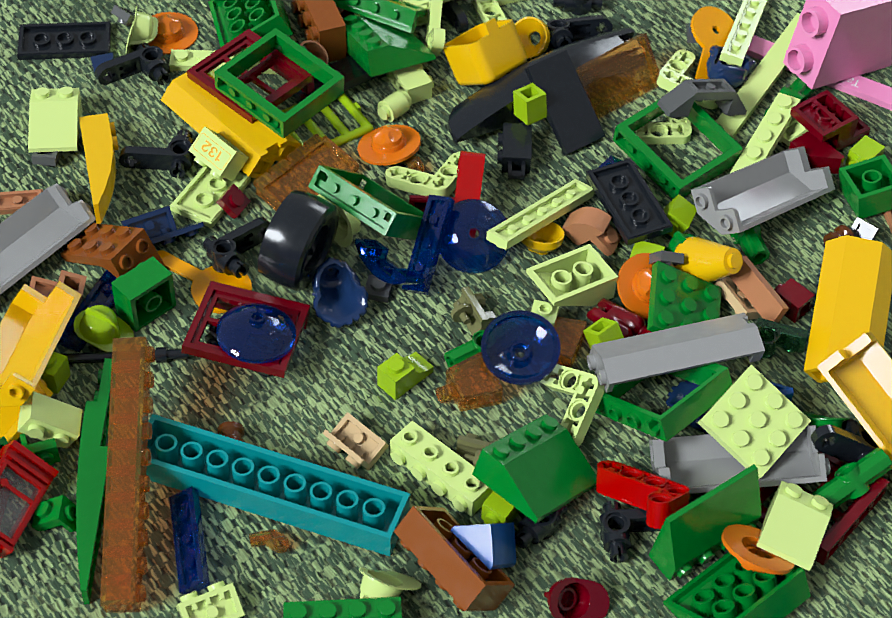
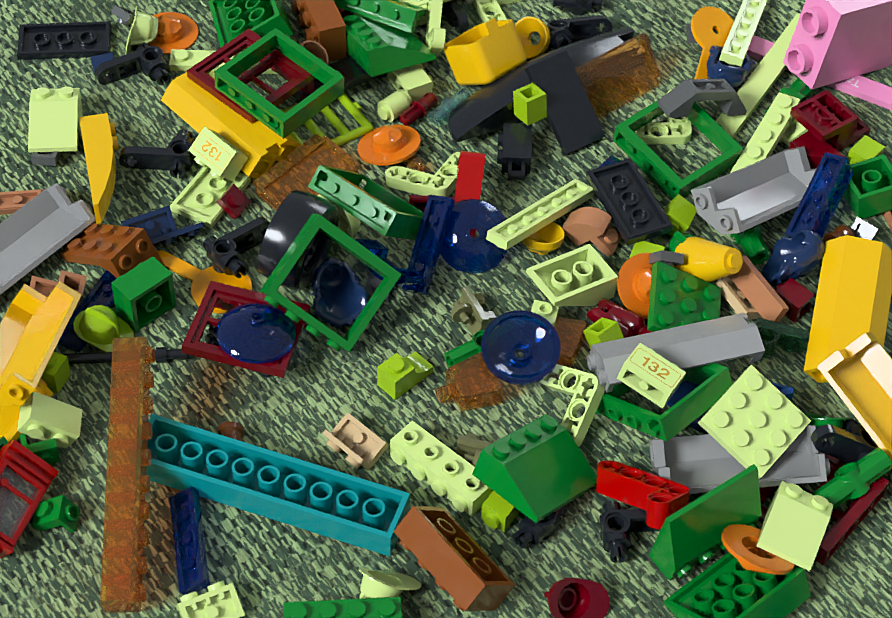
(92, 480): green slope -> none
(270, 538): clear orange arm -> none
(319, 223): none -> green window
(418, 109): none -> dark red axle
(446, 106): none -> clear light blue pin
(490, 543): blue slope -> none
(651, 375): none -> yellowish green brick
(675, 72): yellowish green beam -> none
(794, 257): none -> dark blue piece
(822, 195): none -> clear blue fence

